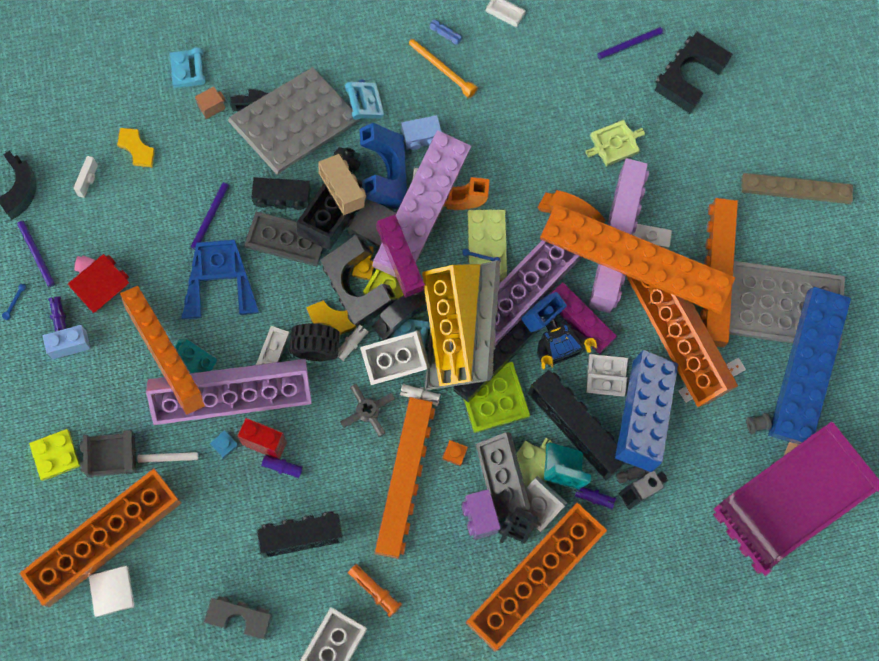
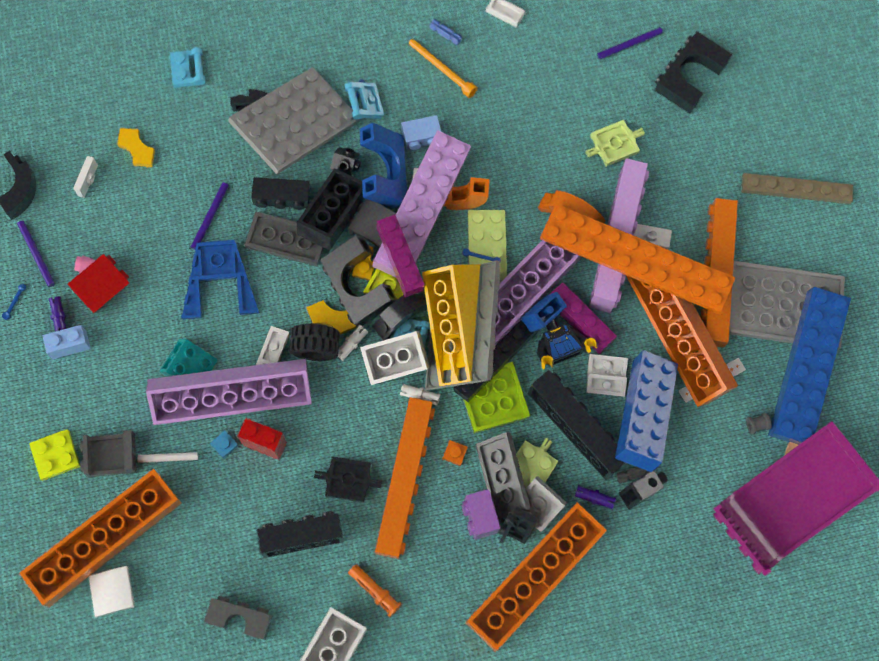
(162, 350): orange brick -> none
(210, 102): nougat brick -> none
(282, 466): dark purple pin -> none
(342, 184): tan brick -> none
(348, 479): none -> black plate
(364, 416): dark grey bar -> none
(565, 466): teal bracket -> none

